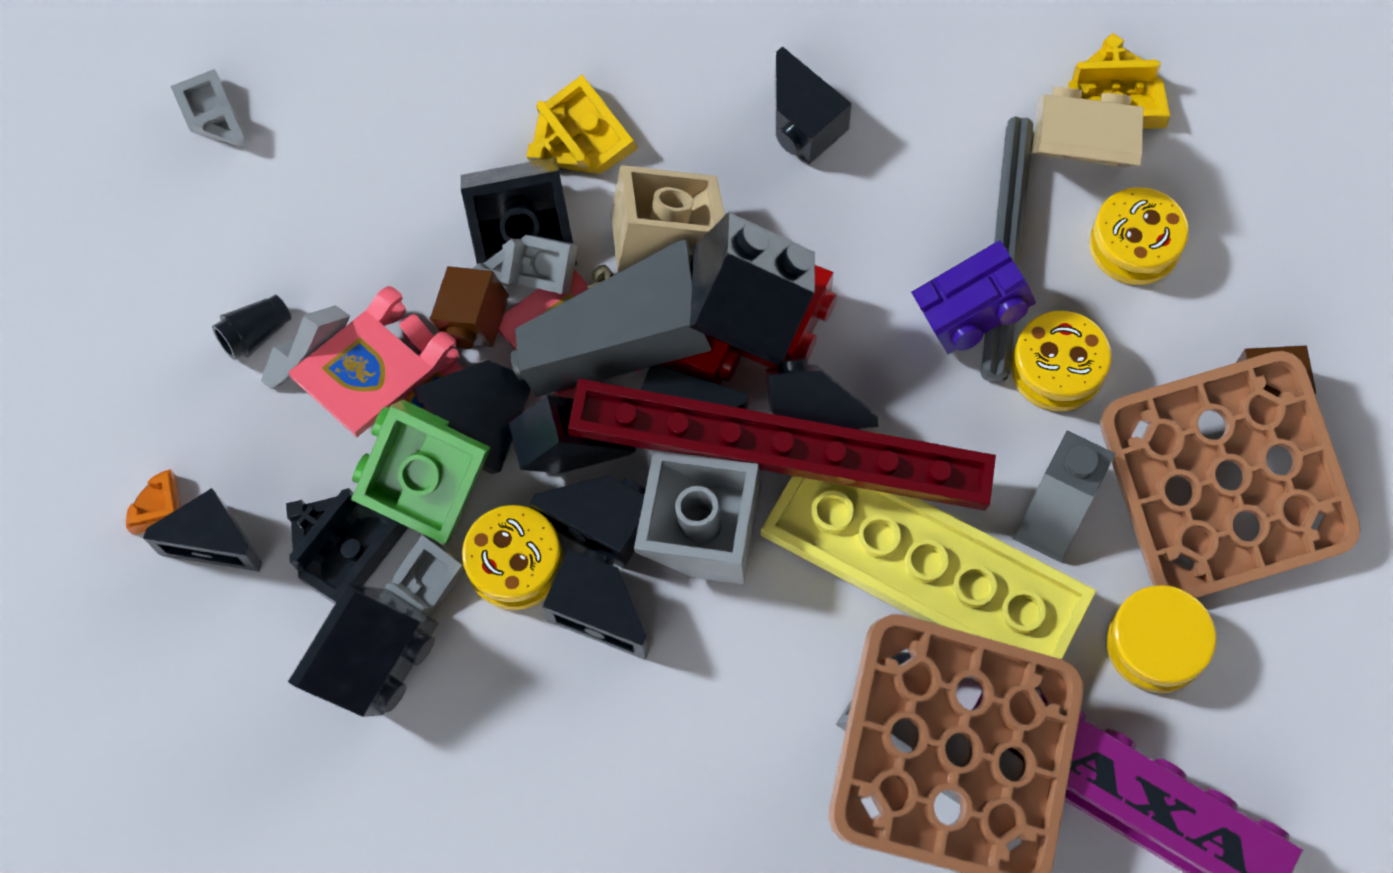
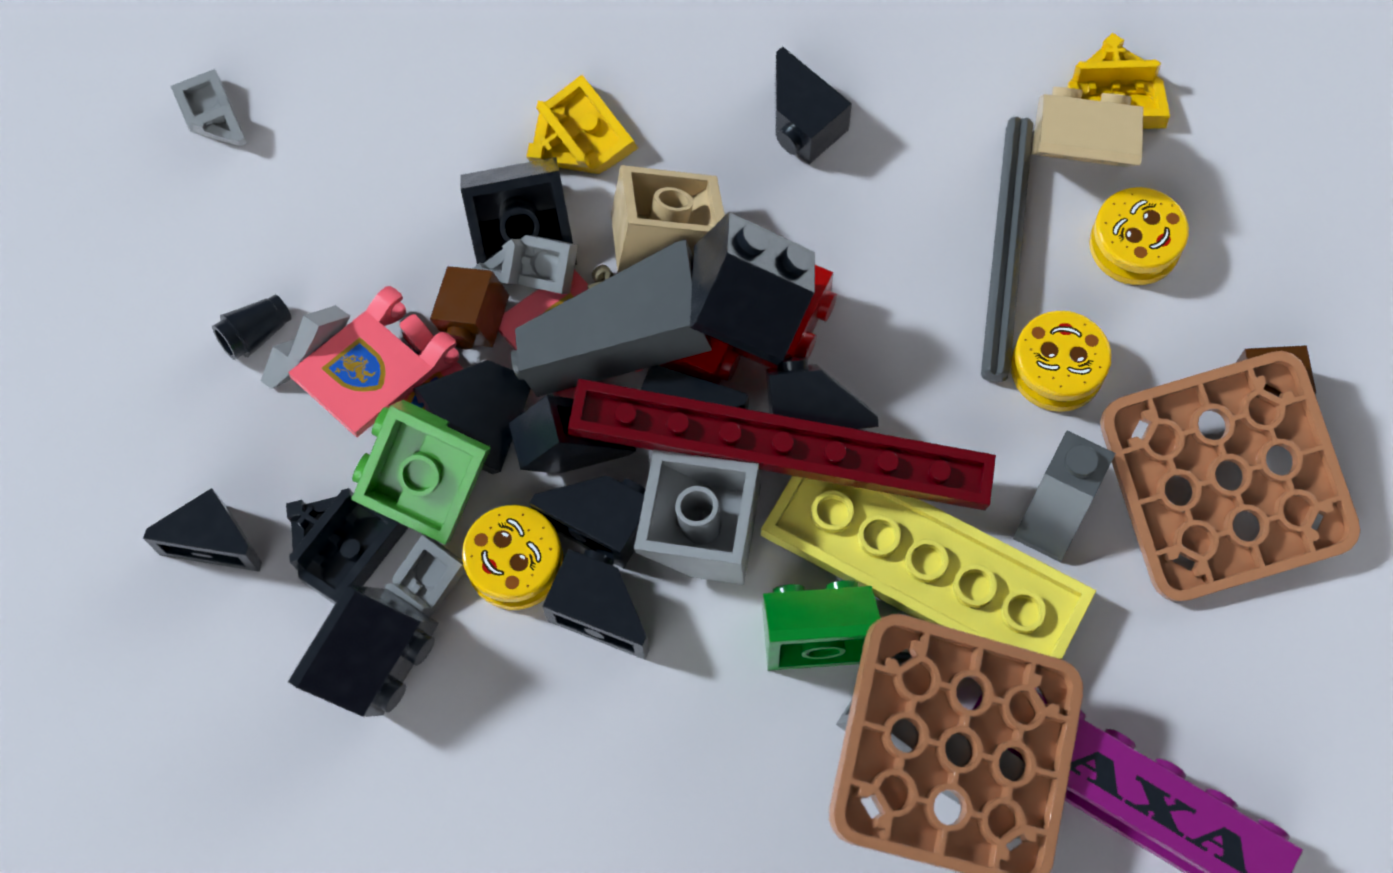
(153, 502): orange tile -> none
(817, 625): none -> green slope
(974, 298): dark purple brick -> none
(1161, 639): yellow head -> none

